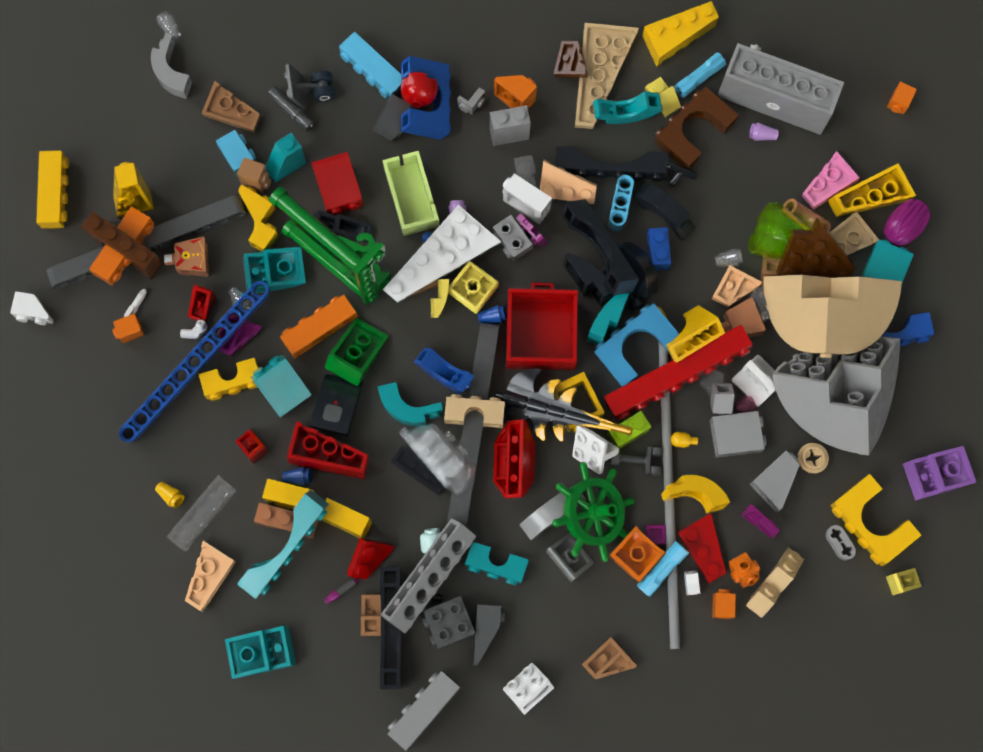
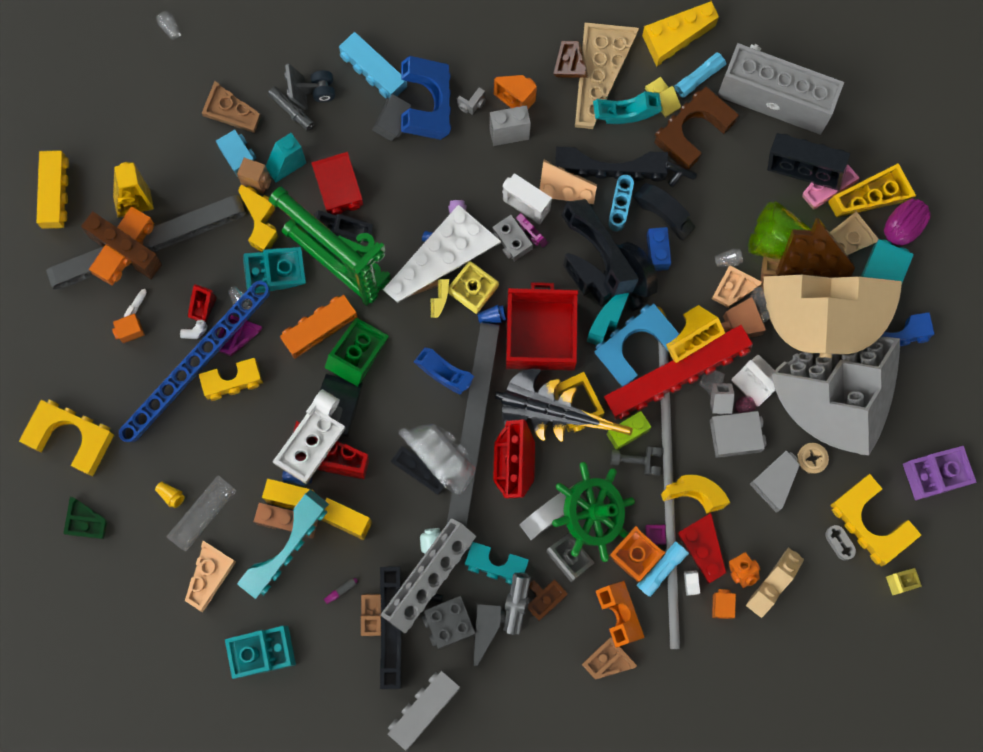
(29, 307): white slope -> none
(50, 417): none -> yellow arch
(83, 521): none -> dark green wing
(174, 82): light grey arch -> none
(190, 257): nougat torso -> none
(251, 446): red slope -> none
(280, 385): teal brick -> none
(315, 424): none -> white hinge
(368, 557): red wing -> none
(404, 413): teal arch -> none
(411, 193): yellowish green piece -> none
(419, 89): red cylinder -> none
(458, 407): tan arch -> none
(517, 603): none -> dark grey piece
(525, 168): clear plate -> none
(528, 688): white bracket -> none
(545, 599): none -> reddish brown plate
(592, 449): white bracket -> none
(618, 600): none -> orange arch
(683, 440): yellow cylinder -> none
(756, 518): magenta wing -> none
(762, 132): lavender cone -> none
(804, 213): nougat cylinder -> none
(808, 161): none -> black brick
(901, 98): orange brick -> none

